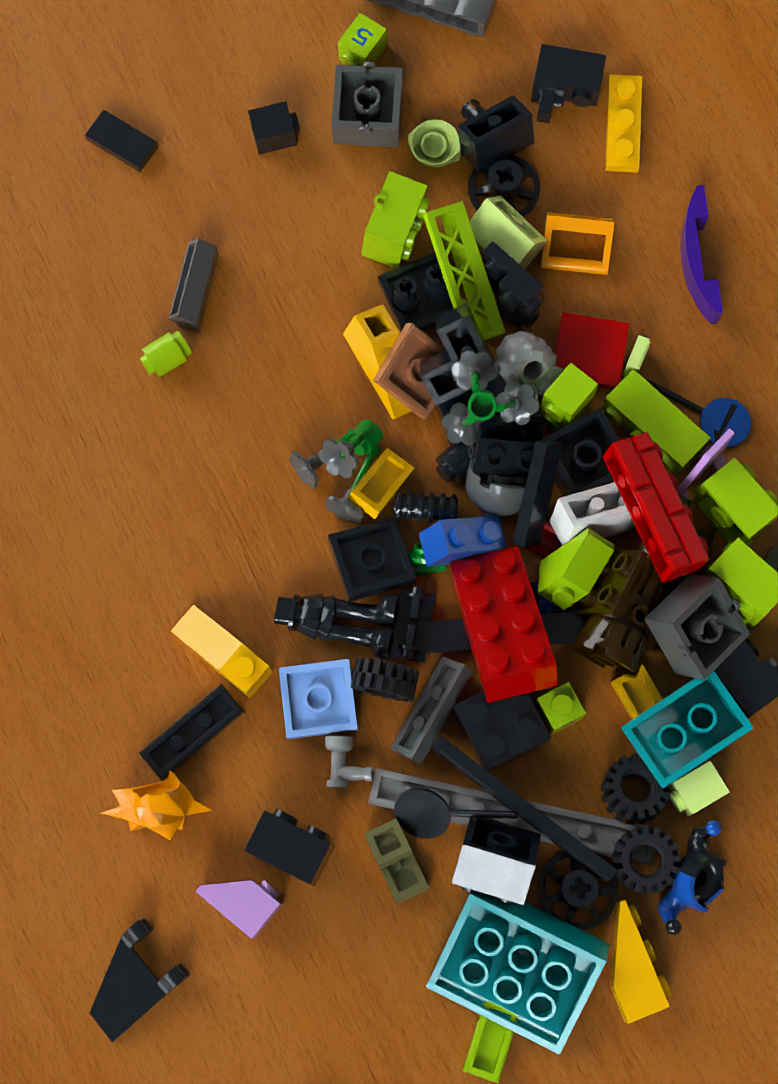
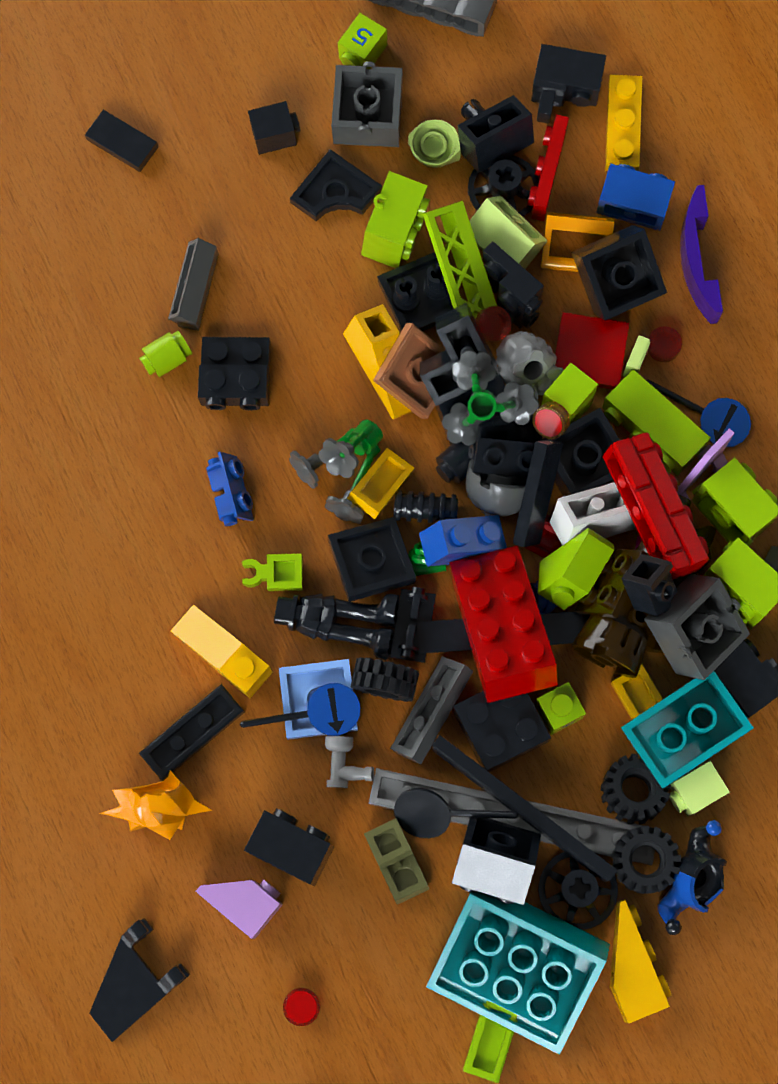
(227, 473): none -> blue hinge
(234, 372): none -> black plate
(281, 572): none -> lime plate
(301, 1006): none -> red tile
(331, 711): none -> blue piece
(335, 186): none -> black tile
(494, 323): none -> clear red tile
(547, 167): none -> red plate
(551, 420): none -> tile
(619, 272): none -> black brick
(635, 196): none -> blue brick
(656, 591): none -> black brick
(664, 344): none -> clear red tile

